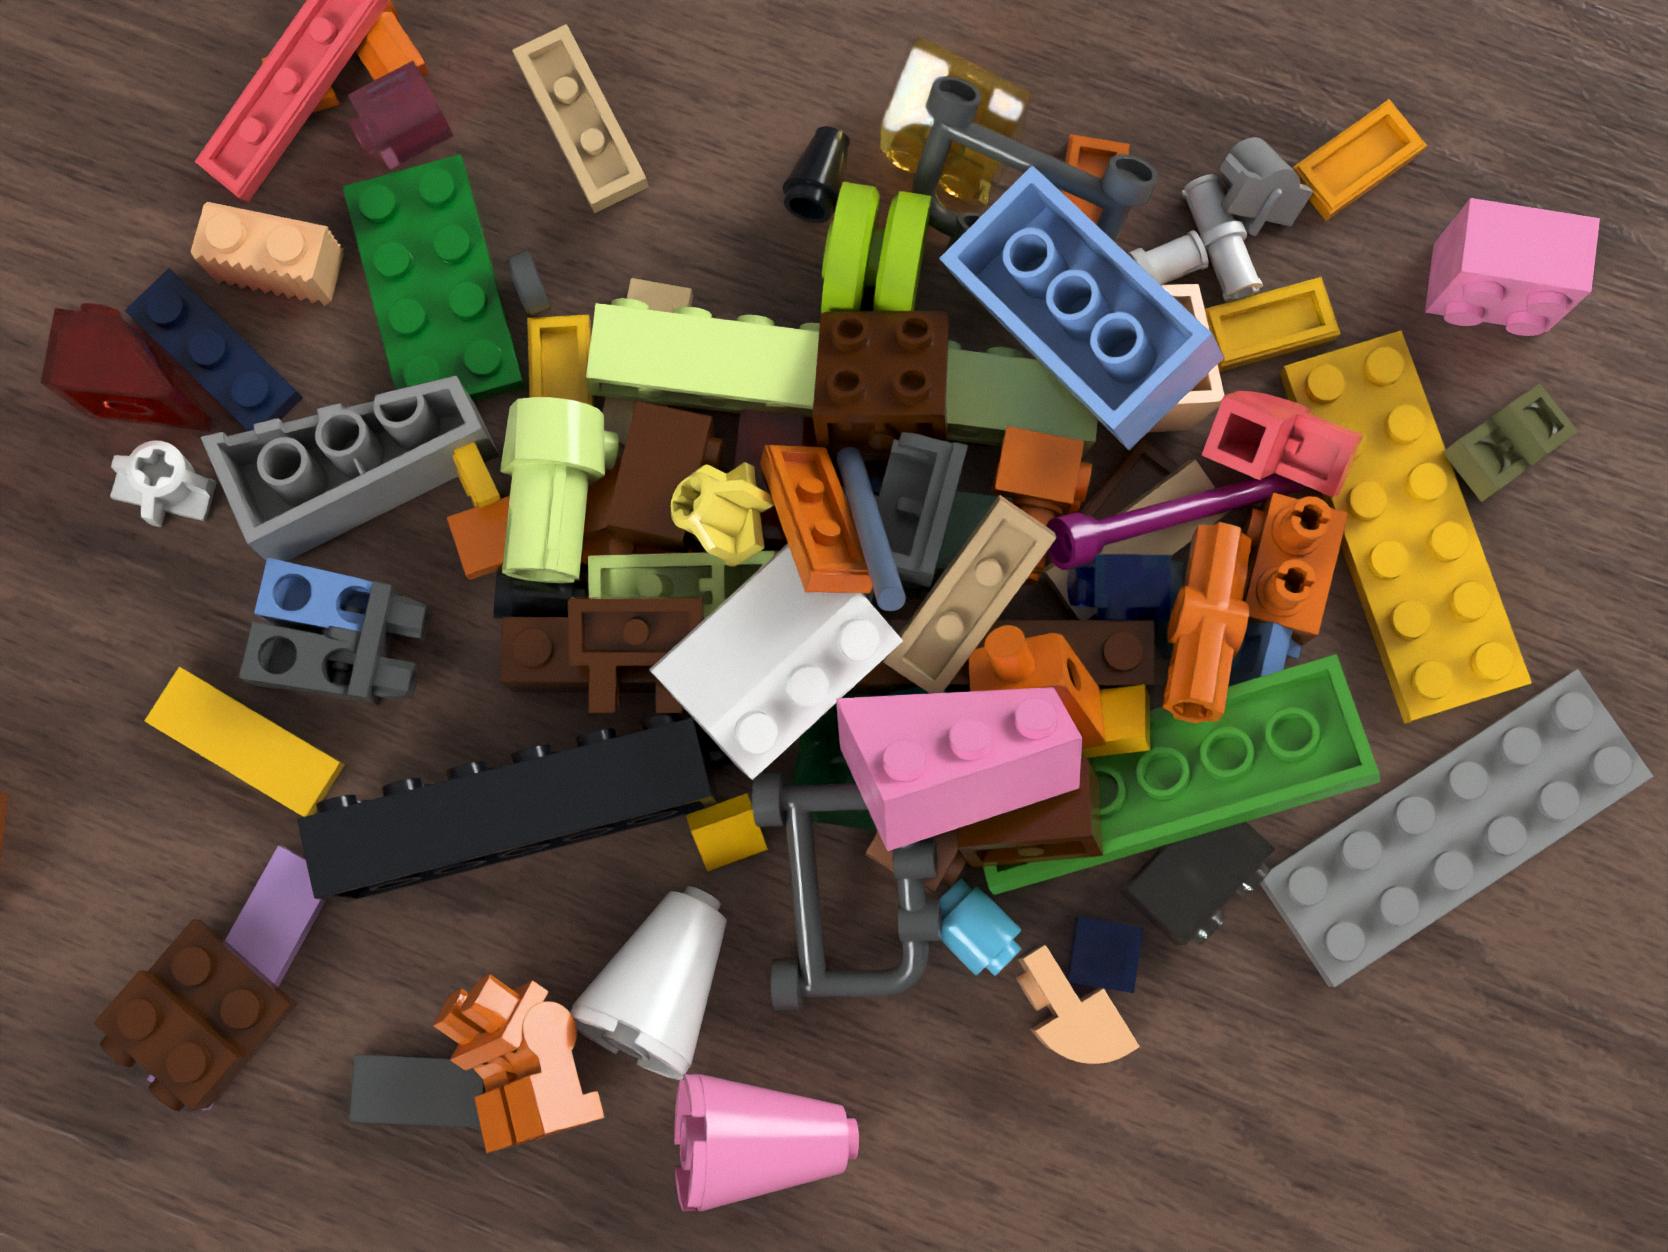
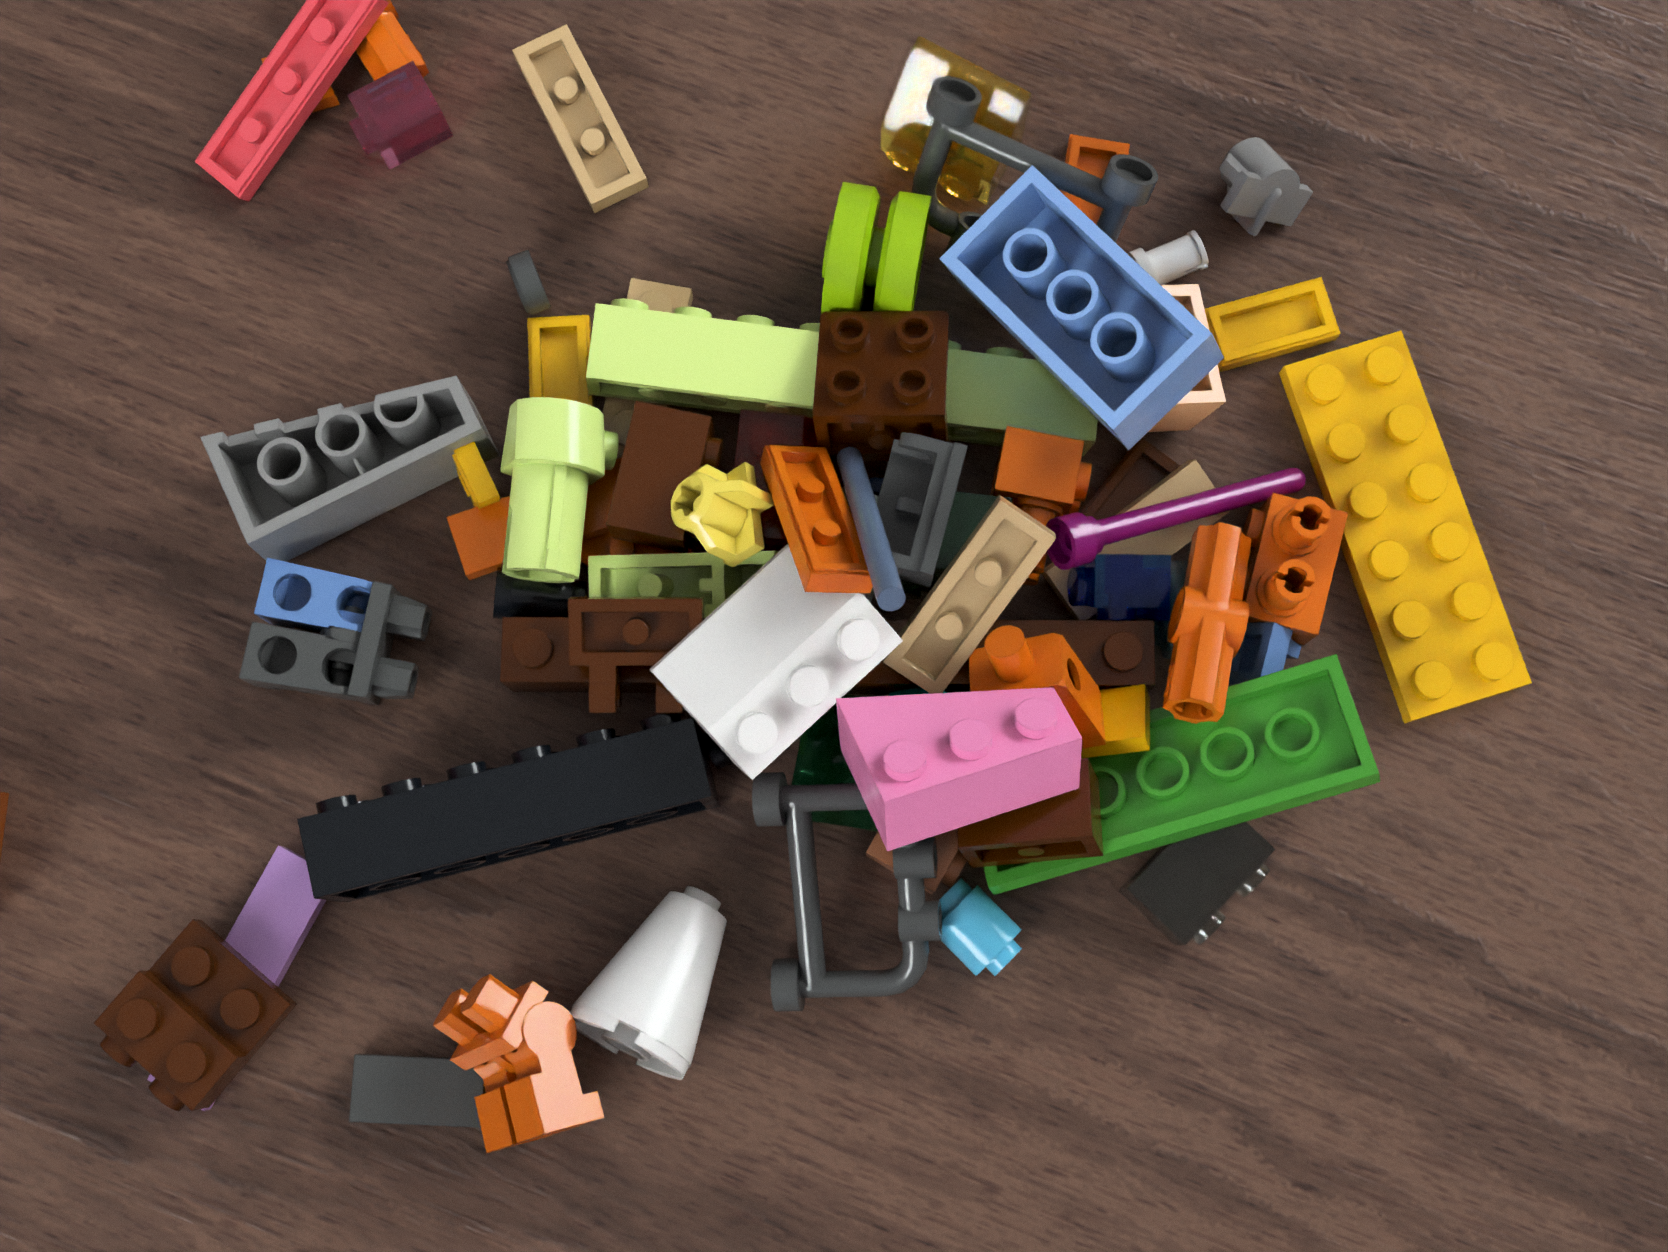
(115, 372): clear red slope -> none
(161, 482): white piece -> none
(212, 352): dark blue plate -> none
(244, 742): yellow tile -> none
(267, 252): light nougat brick -> none
(433, 279): green plate -> none
(726, 832): yellow tile -> none
(753, 1141): bright pink cone -> none
(818, 176): black cone -> none
(1079, 1028): light nougat brick -> none
(1104, 954): clear blue plate -> none
(1222, 238): white pin -> none
(1279, 436): coral brick -> none
(1359, 159): light orange tile -> none
(1454, 828): light grey plate -> none
(1510, 442): olive slope -> none
(1511, 266): bright pink brick -> none

